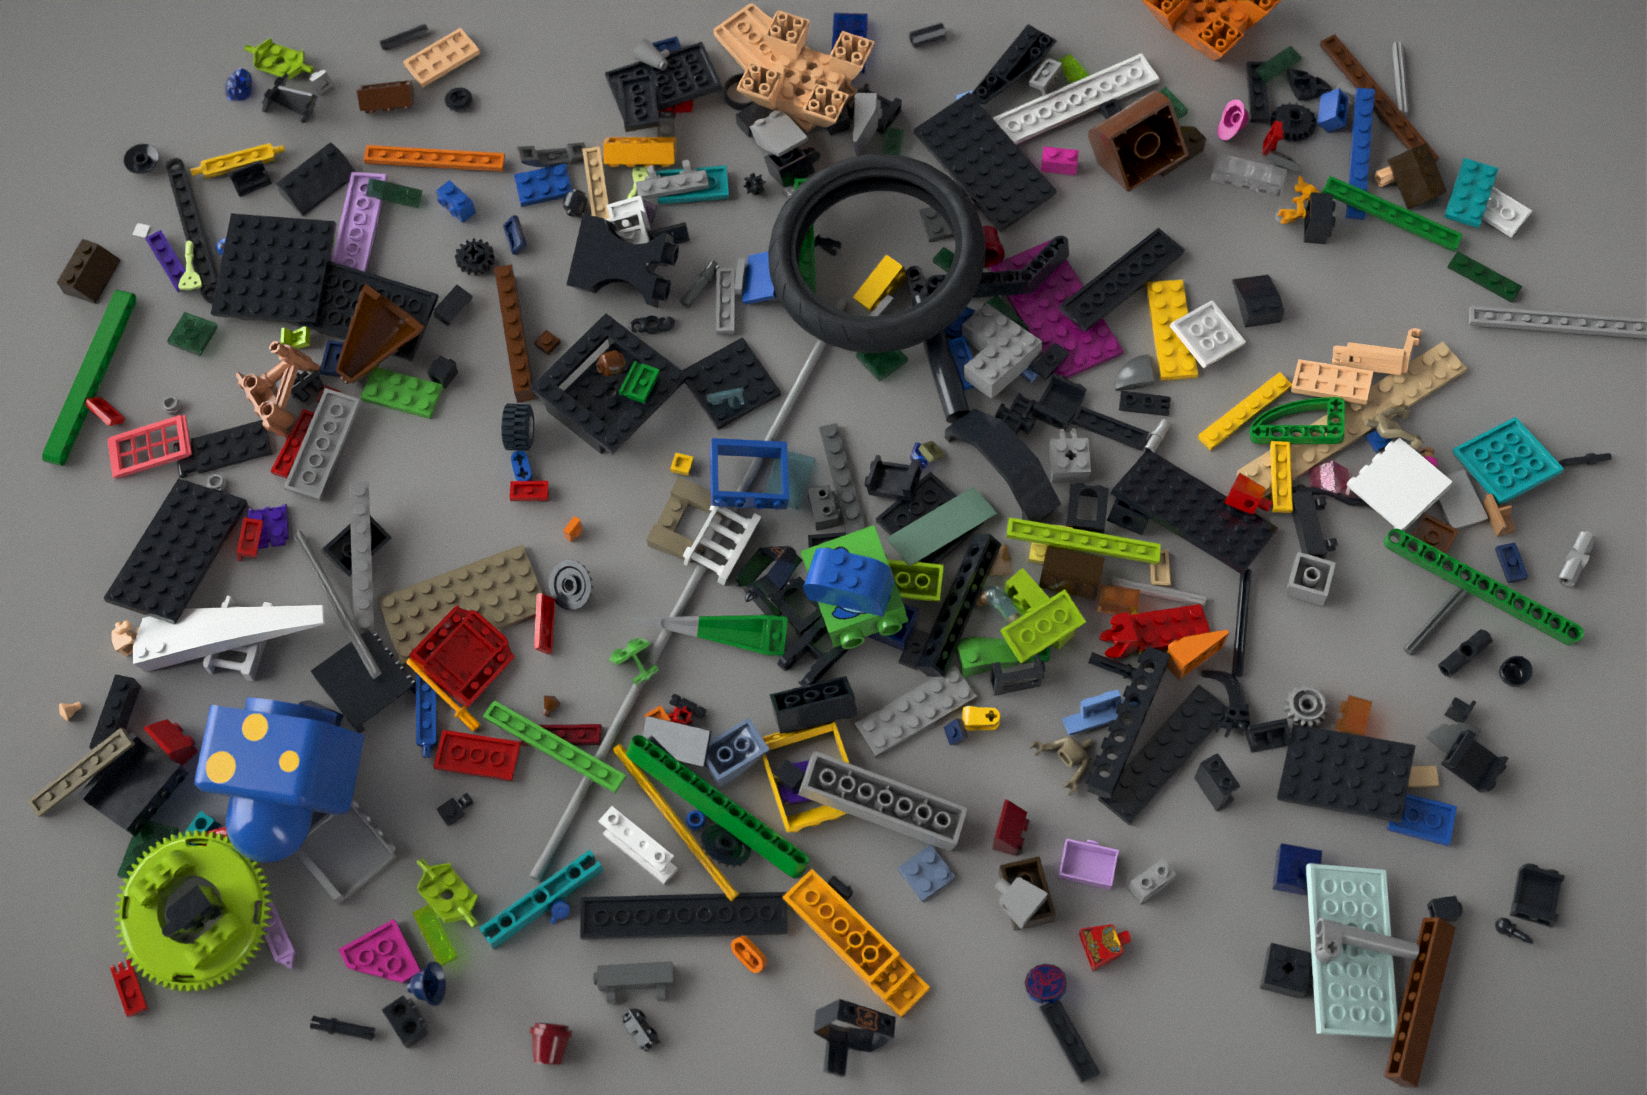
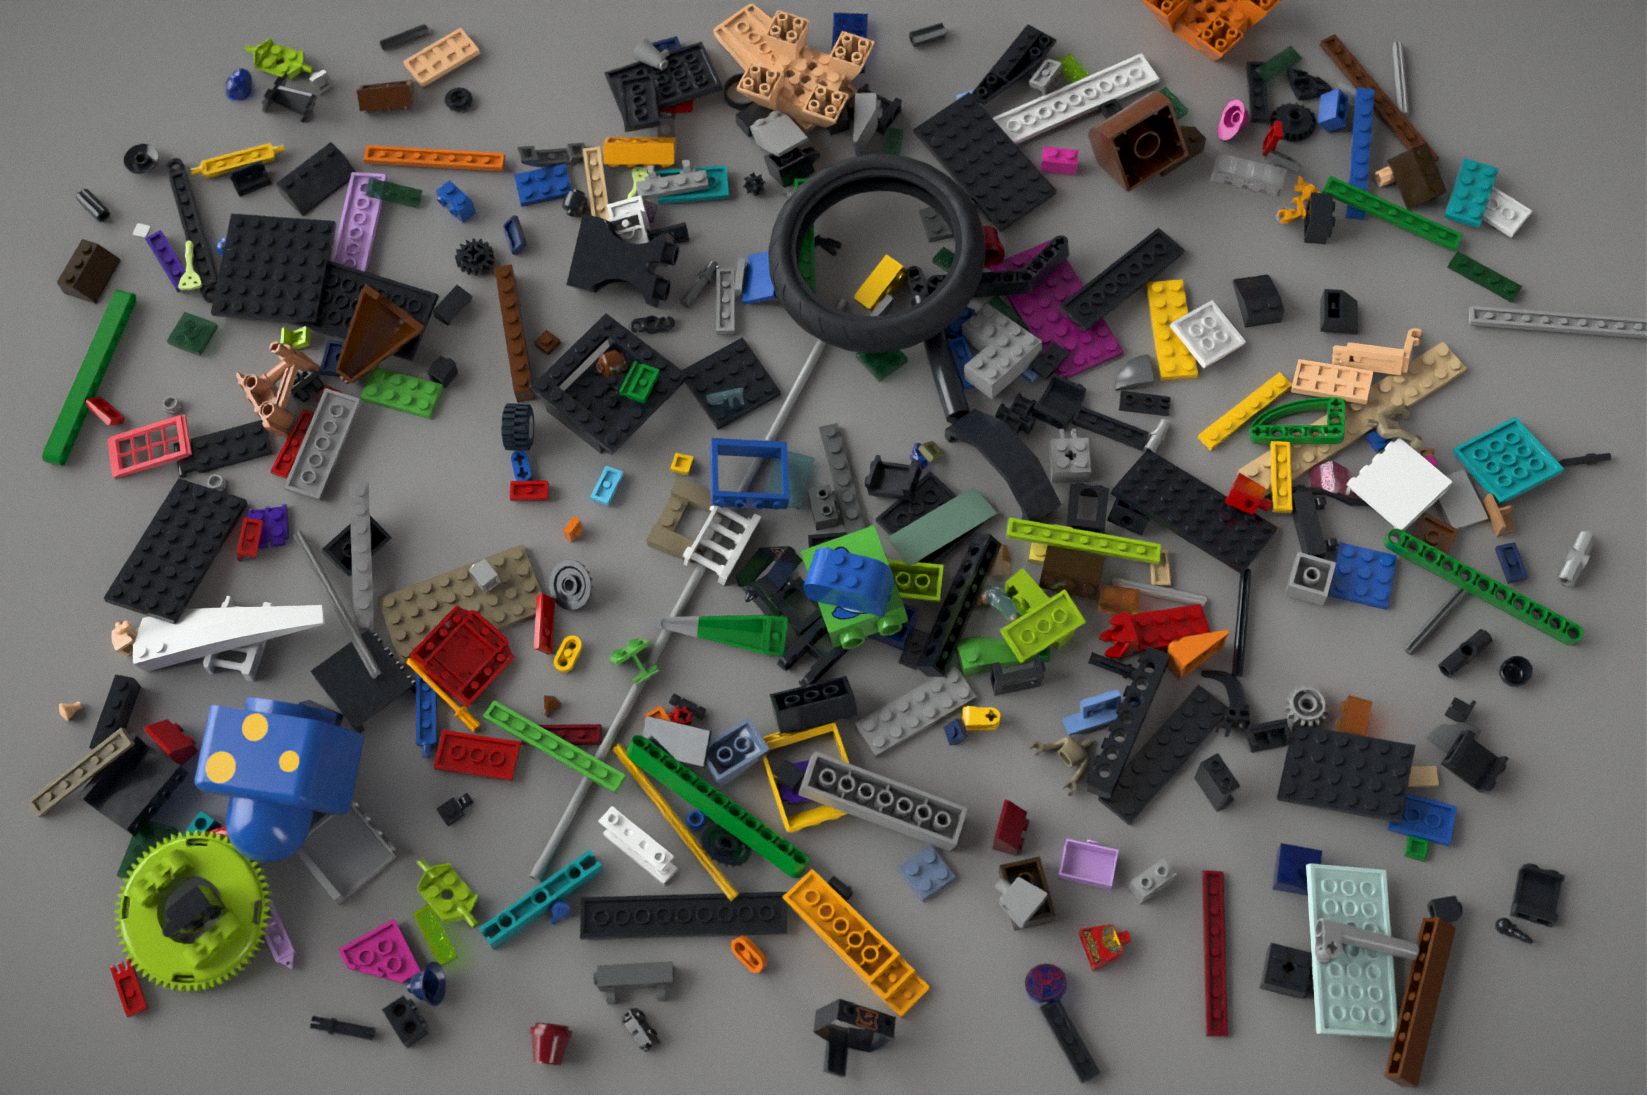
(92, 205): none -> black axle
(484, 575): none -> light grey brick
(567, 655): none -> yellow plate
(606, 485): none -> medium azure plate
(1214, 954): none -> dark red tile
(1338, 312): none -> black slope
(1362, 576): none -> blue plate
(1416, 848): none -> green tile

